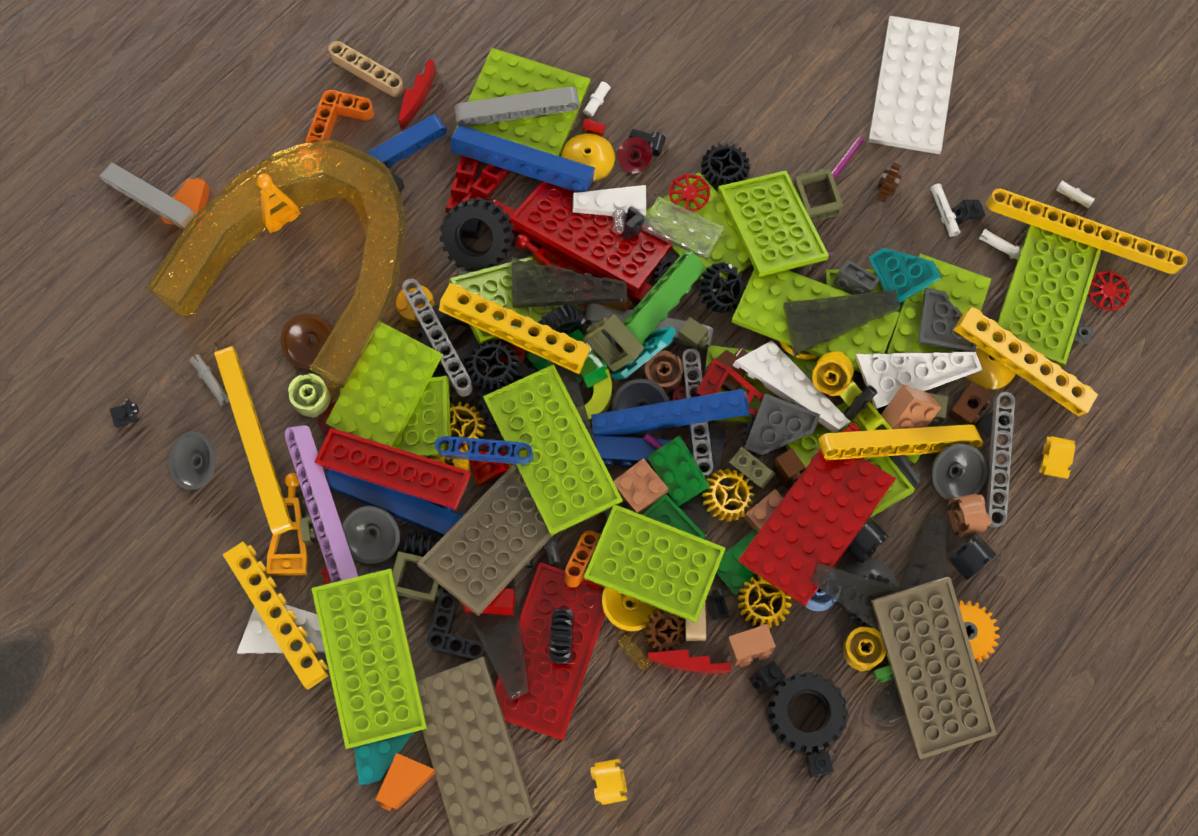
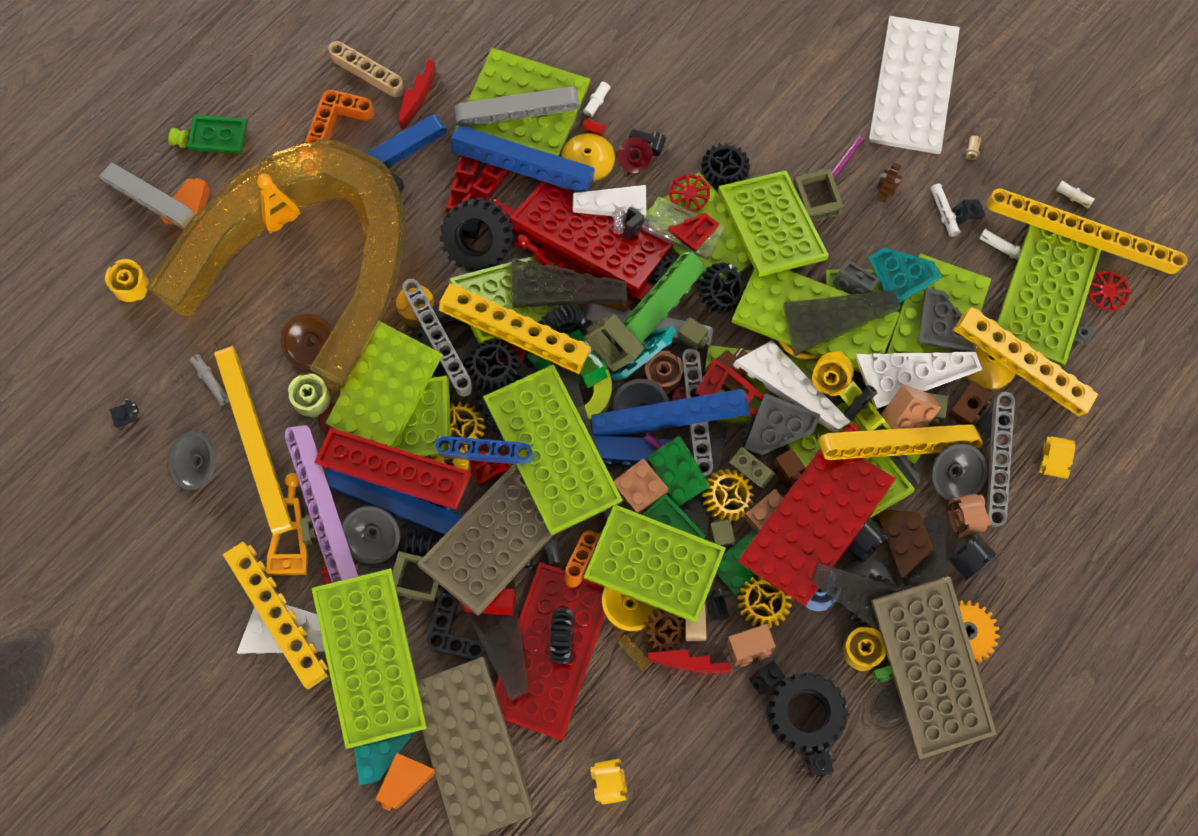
(127, 280): none -> yellow brick
(178, 137): none -> lime wheel
(217, 134): none -> green plate
(694, 231): none -> red wing
(722, 533): none -> olive brick
(906, 538): none -> reddish brown wing
(973, 148): none -> tan pin

